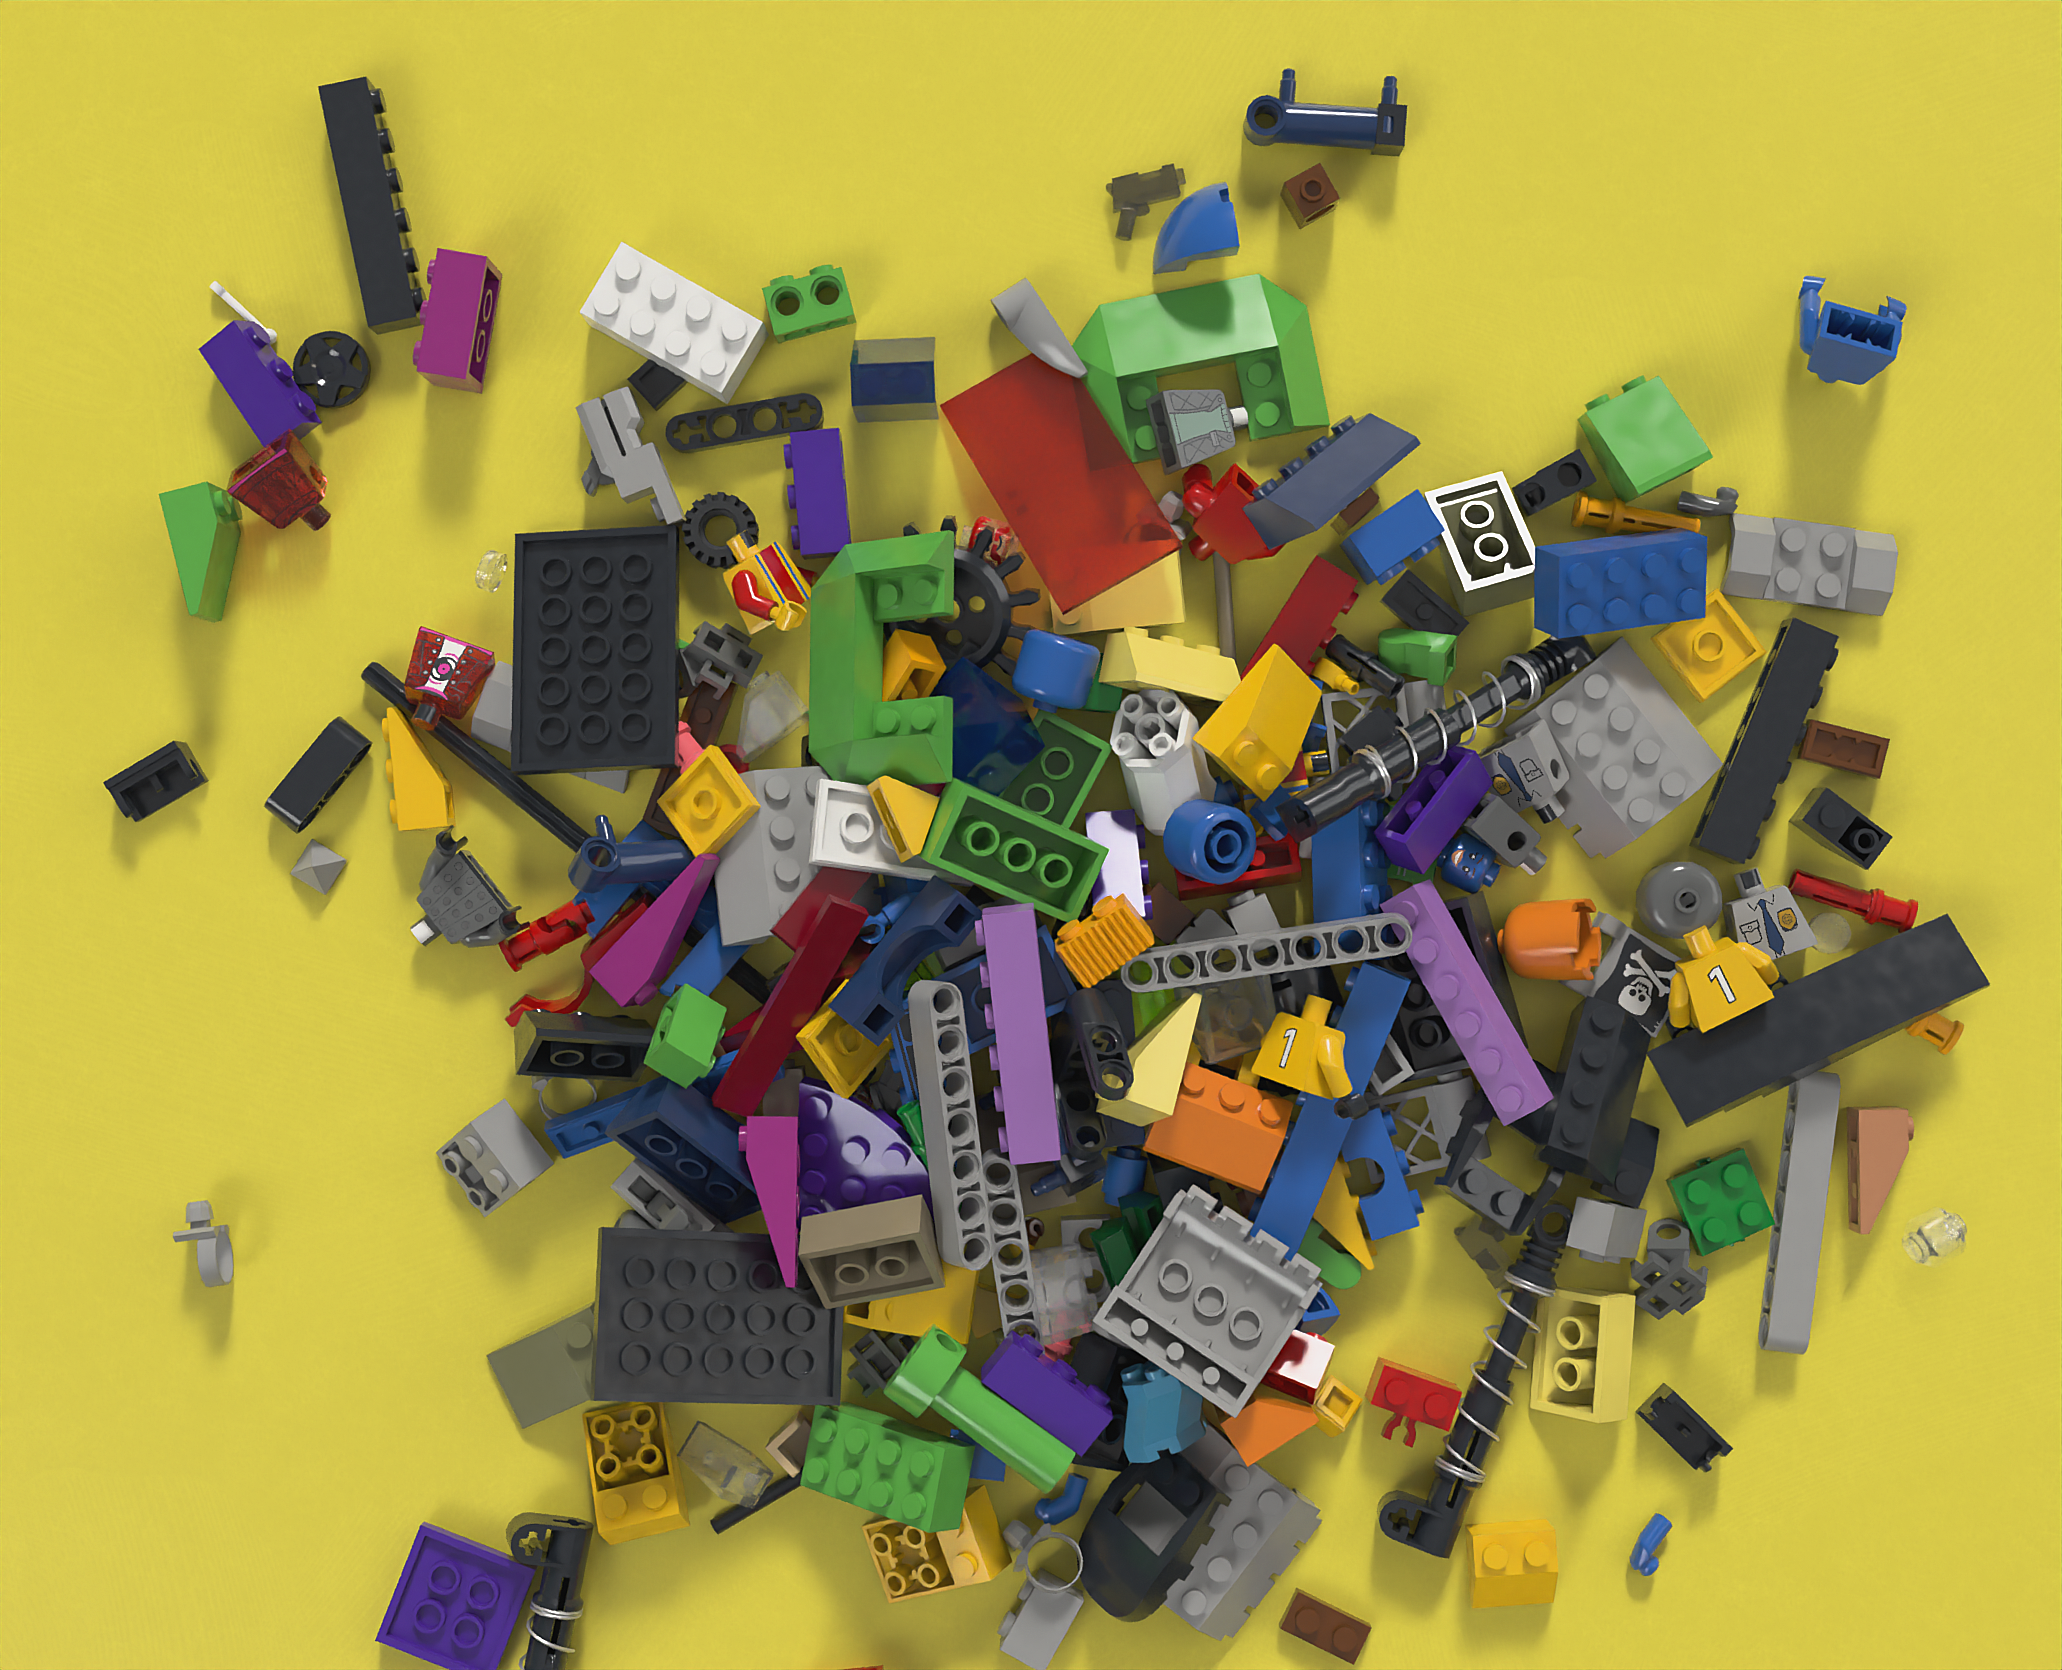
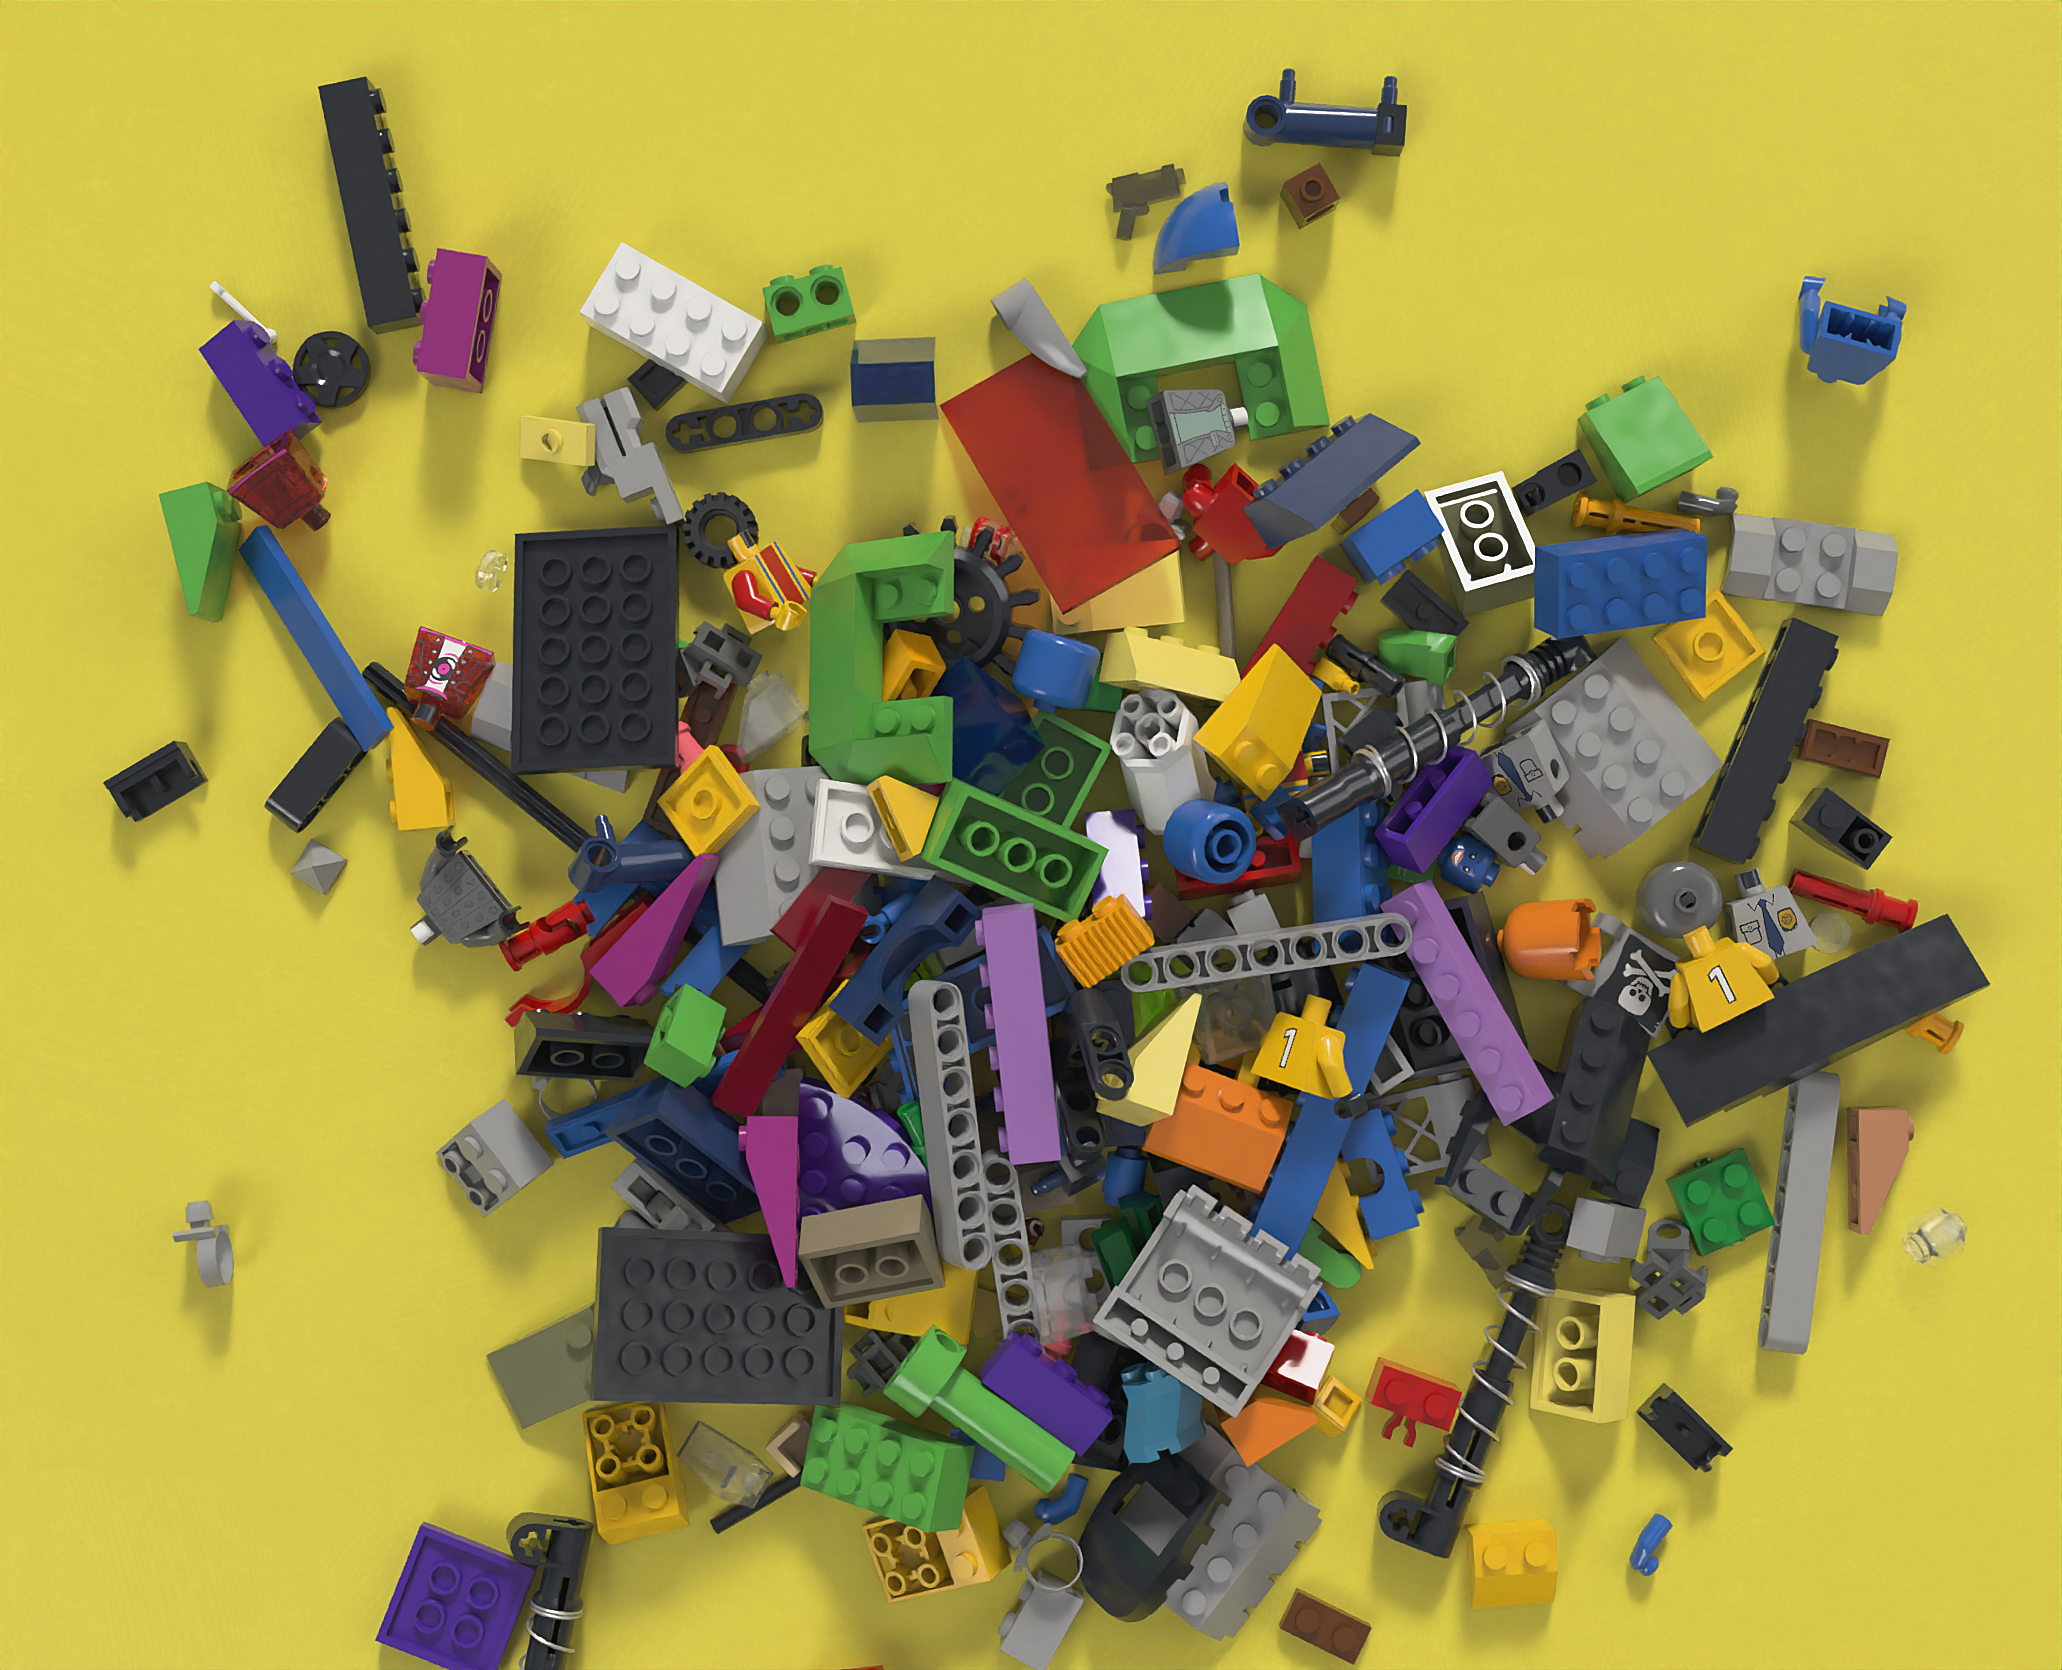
(316, 638): none -> blue tile
(557, 440): none -> light yellow plate
(818, 492): dark purple brick -> none

